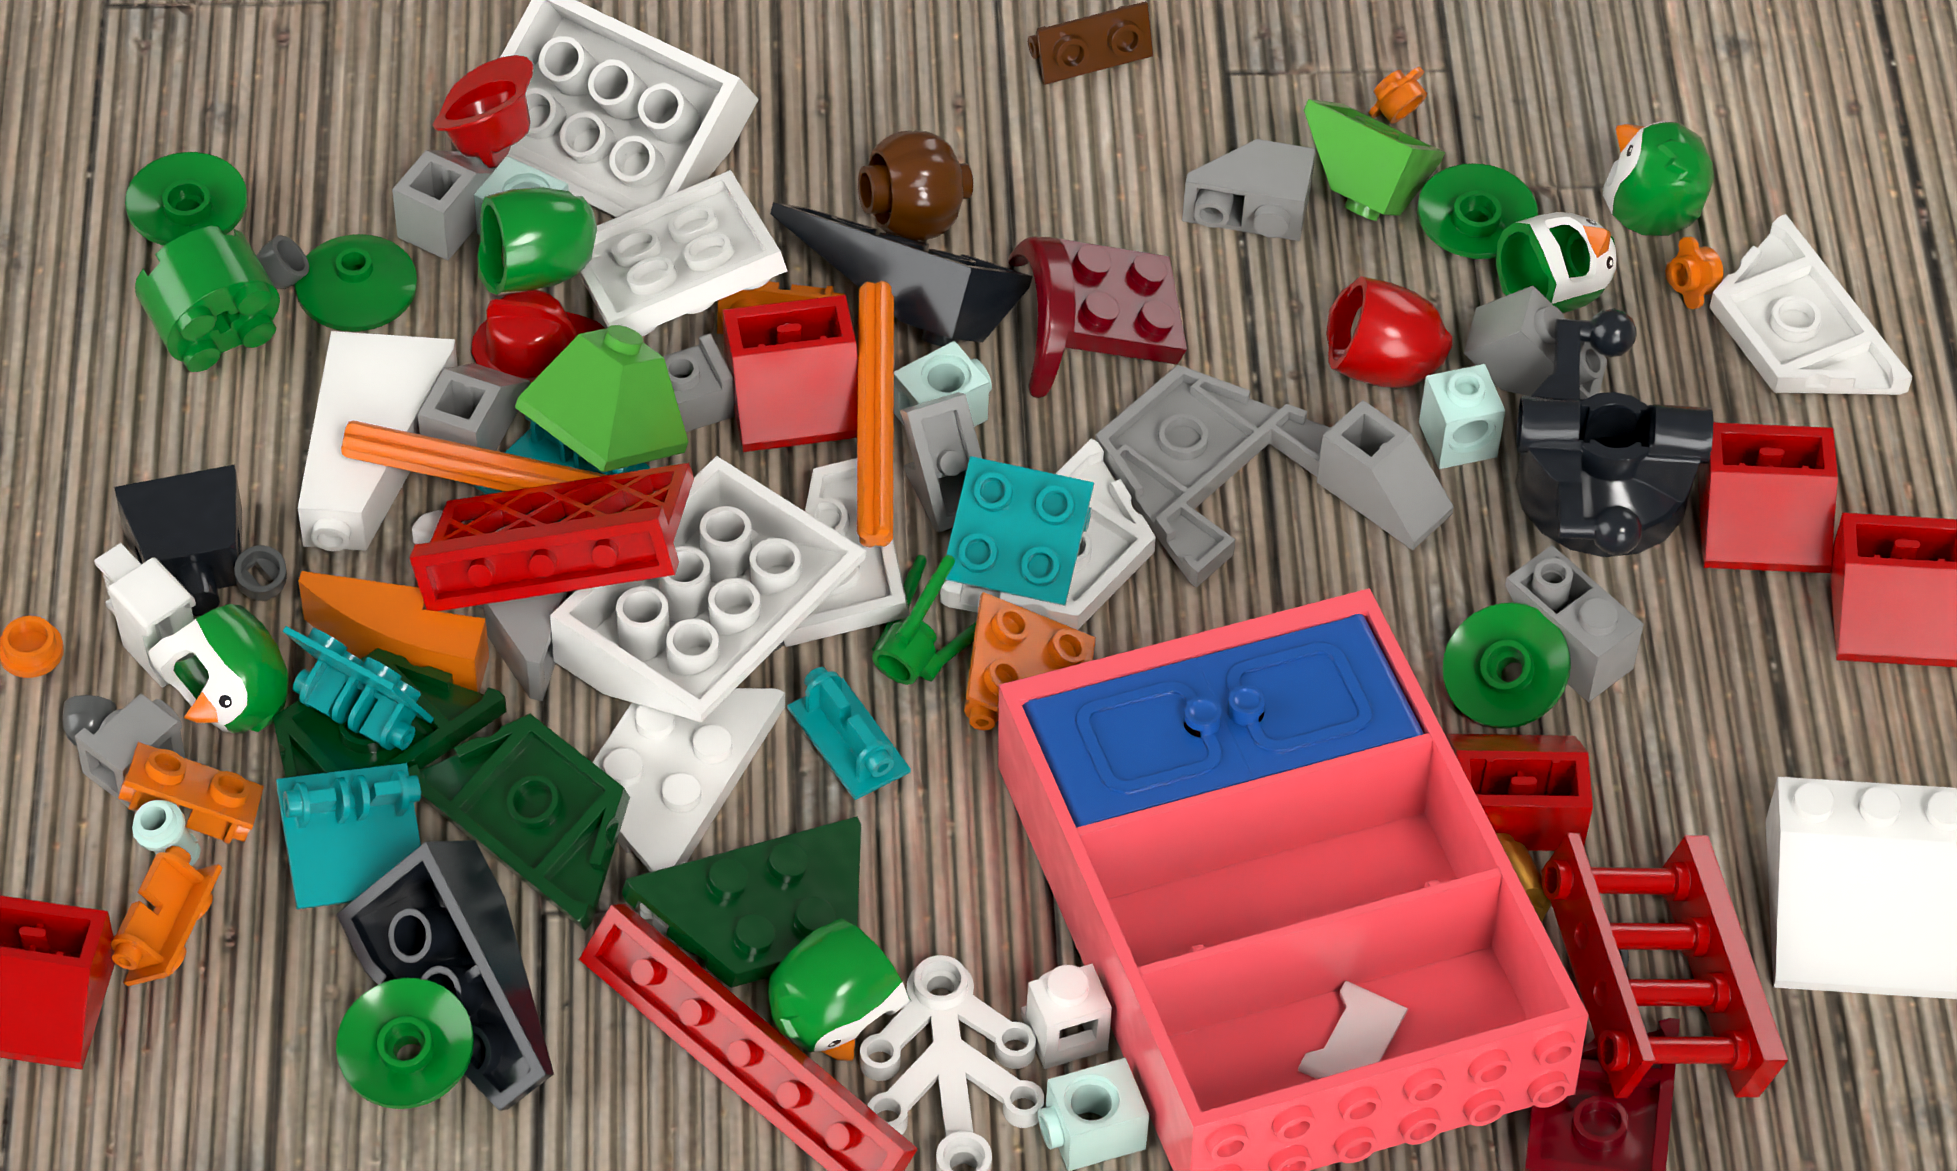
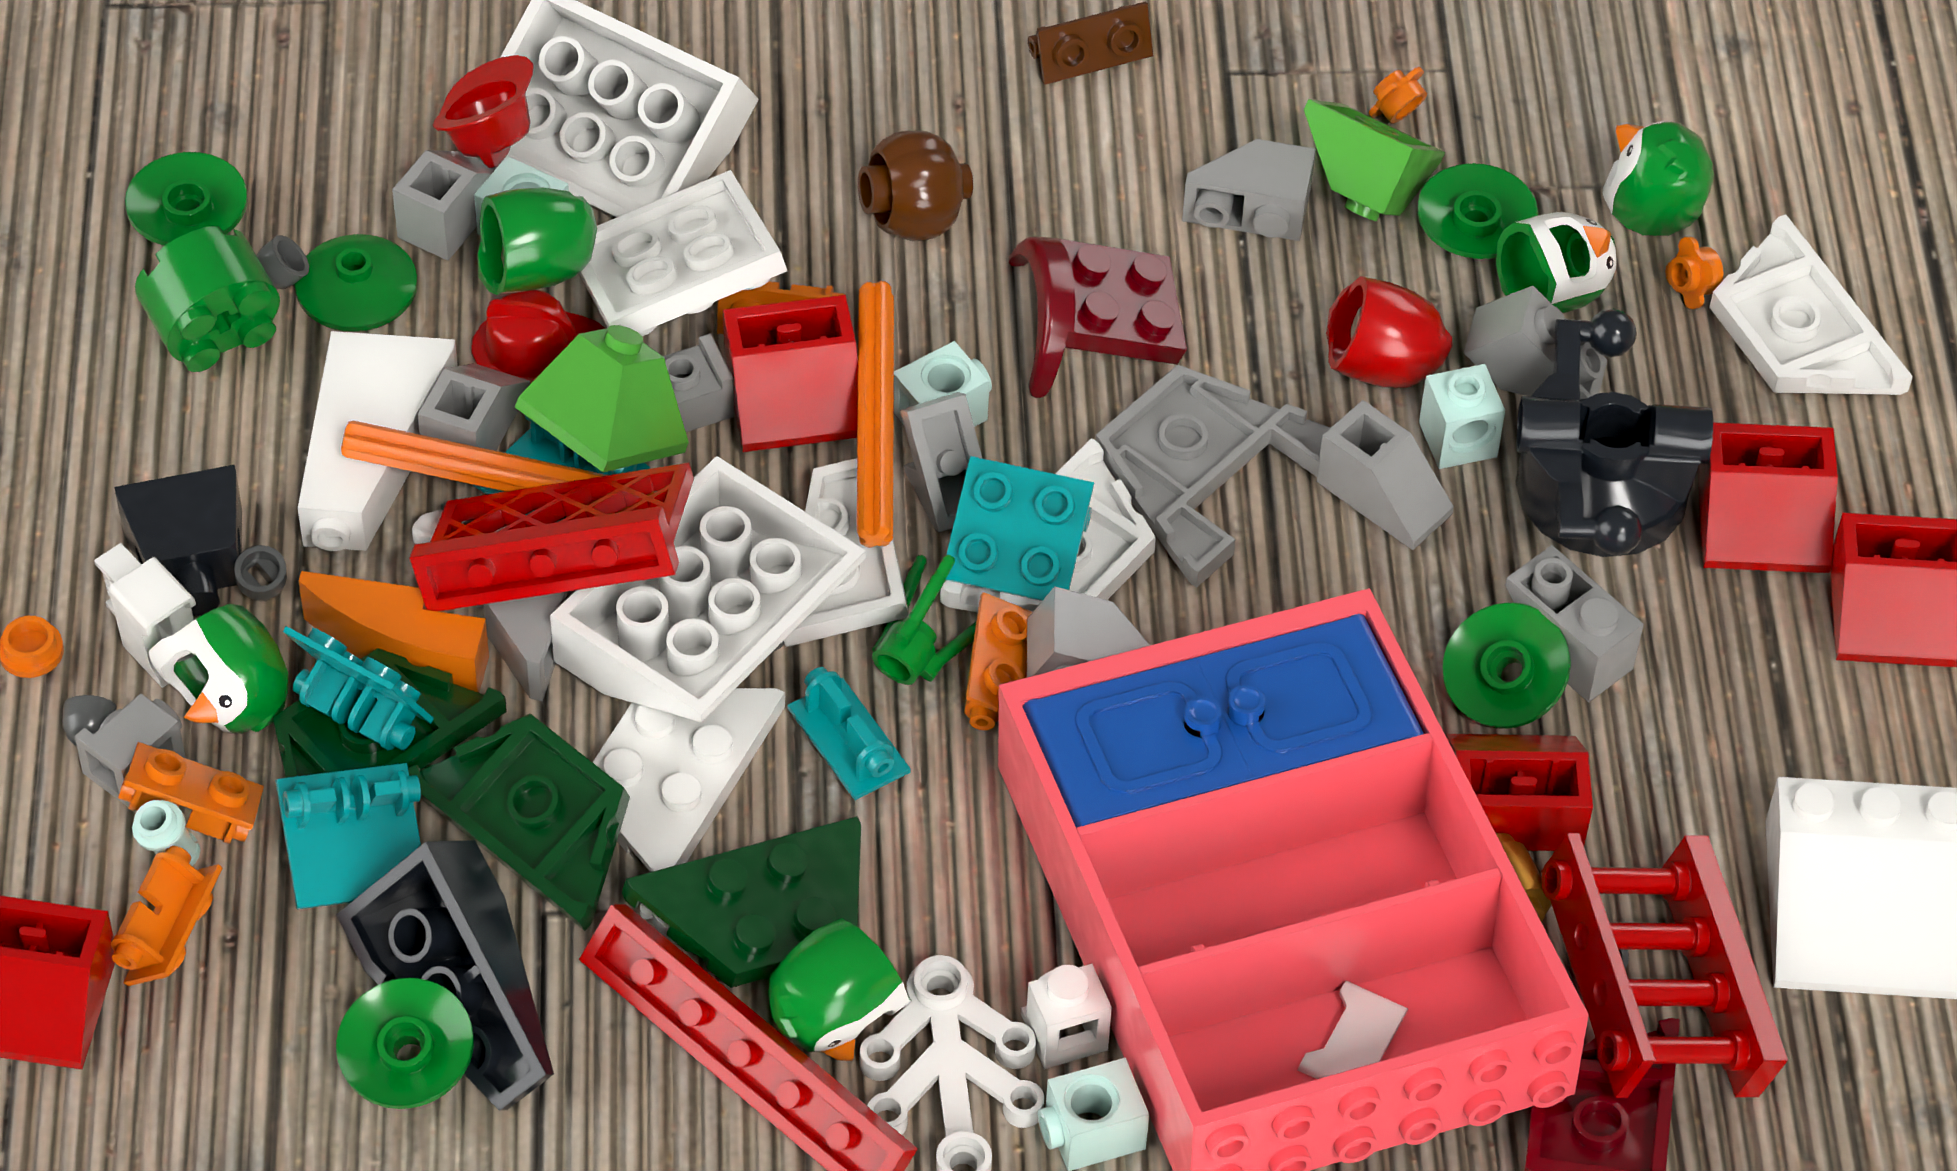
(931, 289): black wedge -> none
(1075, 630): none -> light grey slope

